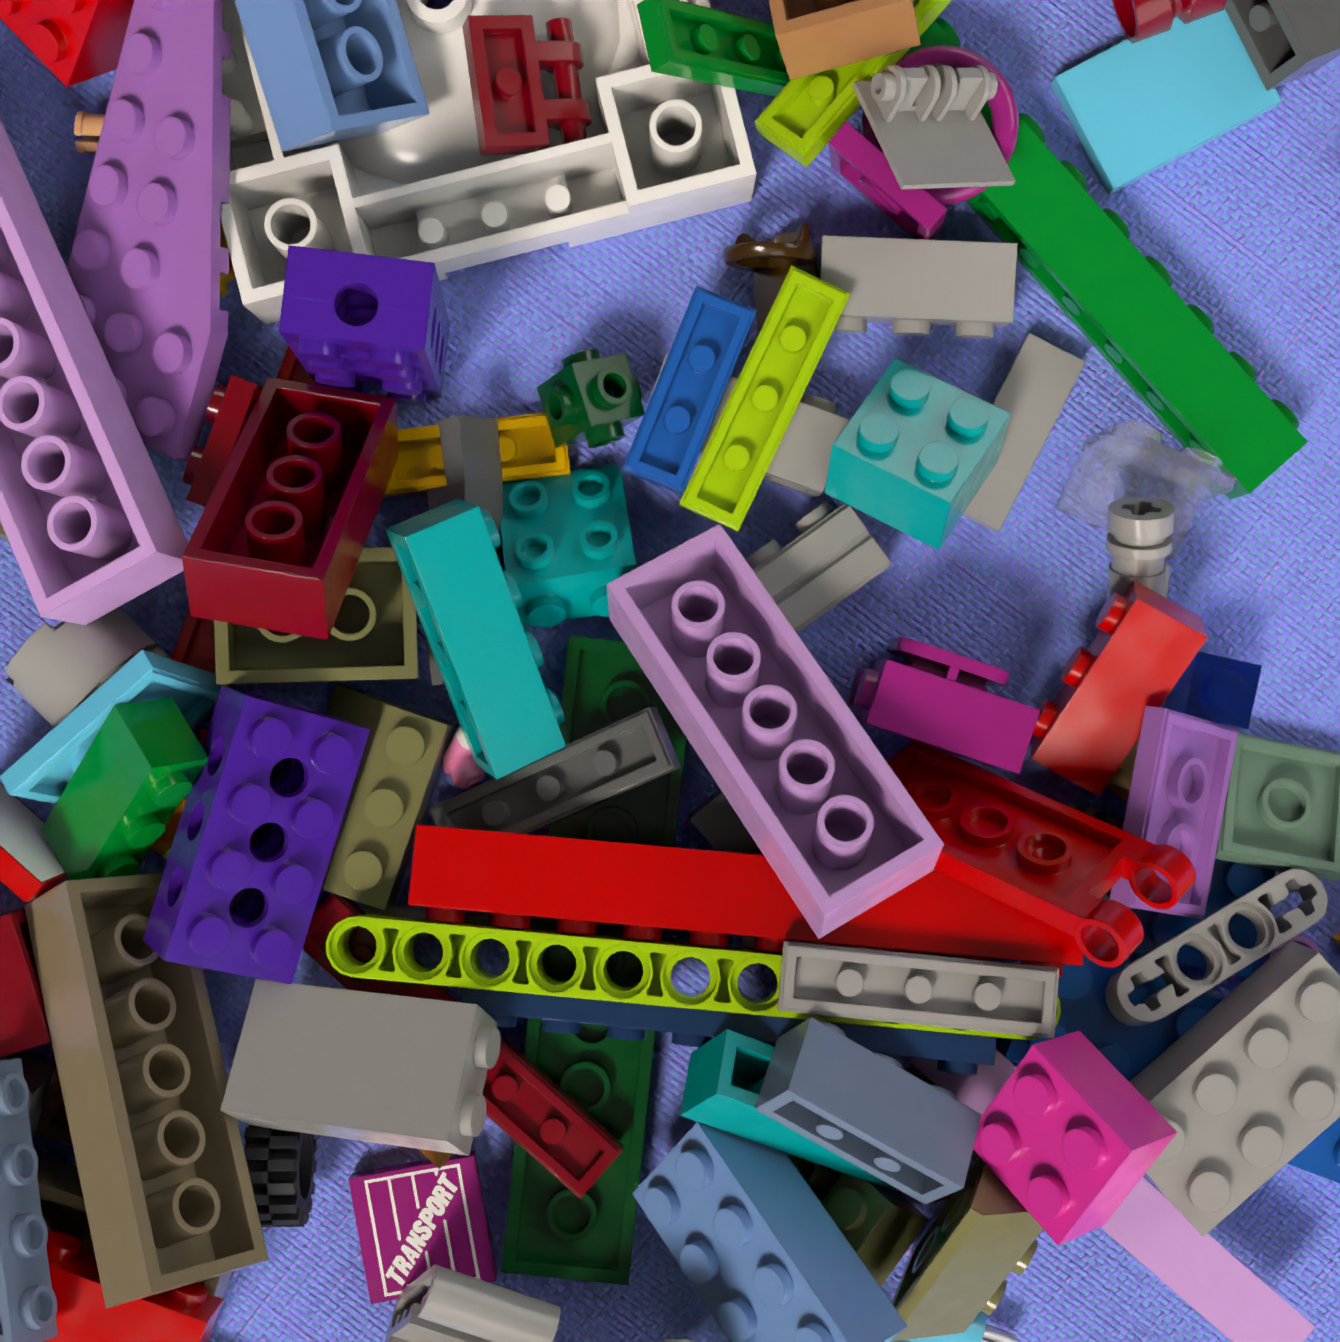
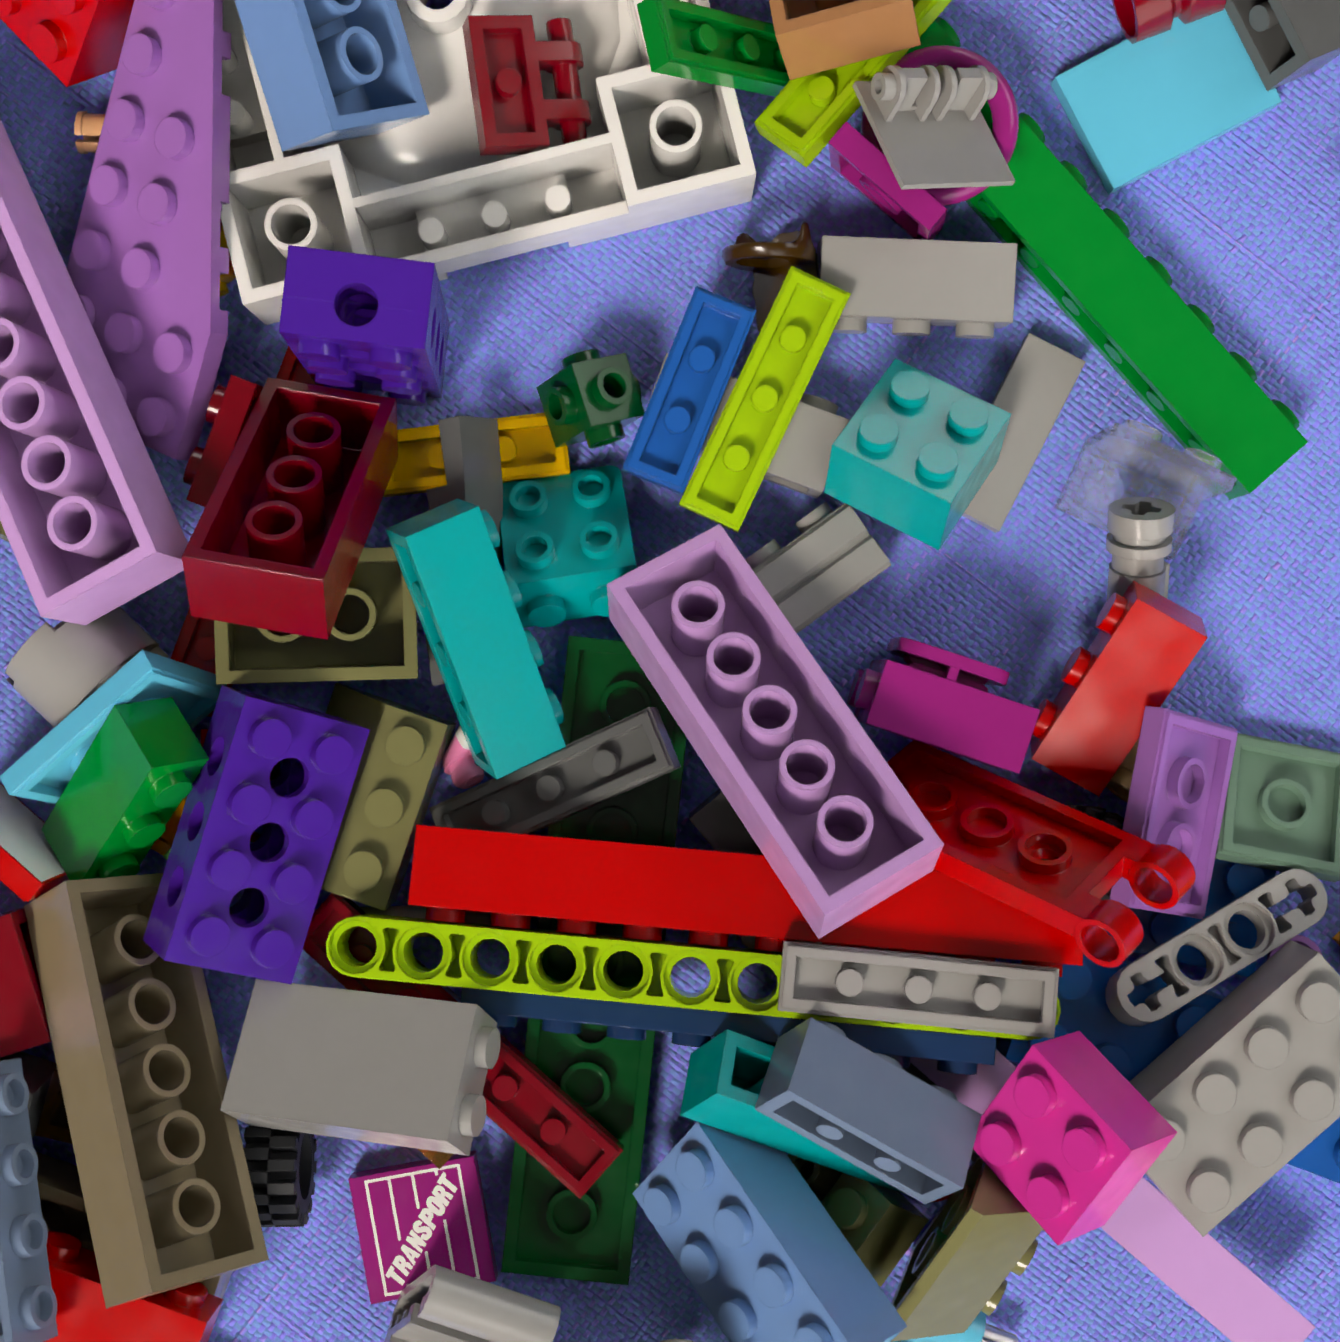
(1217, 690): clear blue brick -> none

